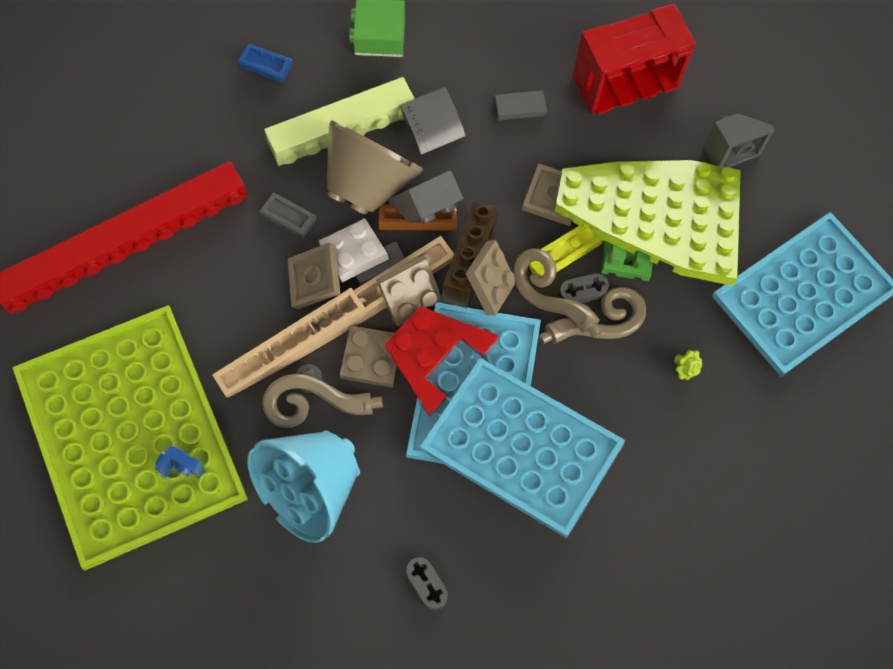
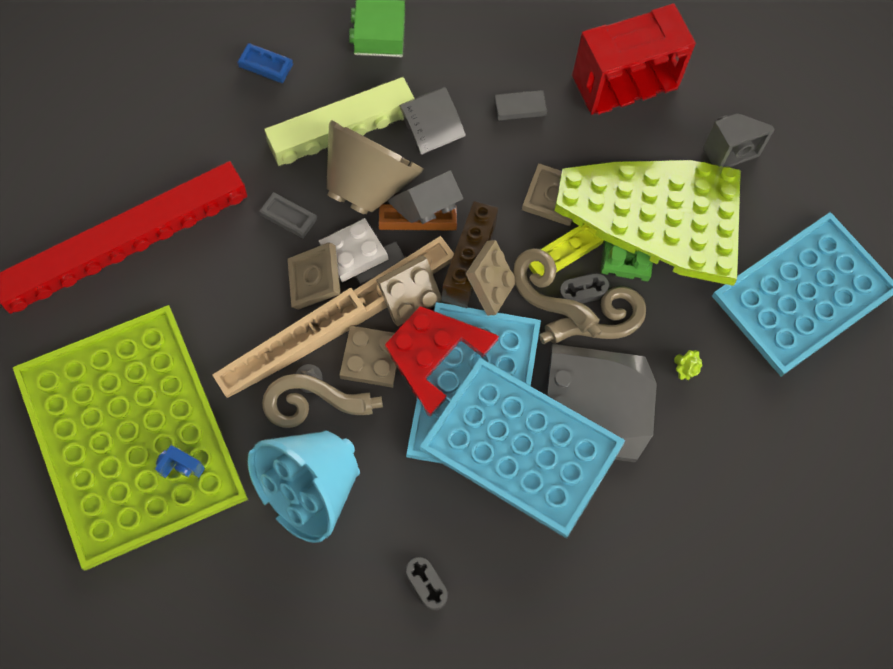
(608, 390): none -> dark grey wedge

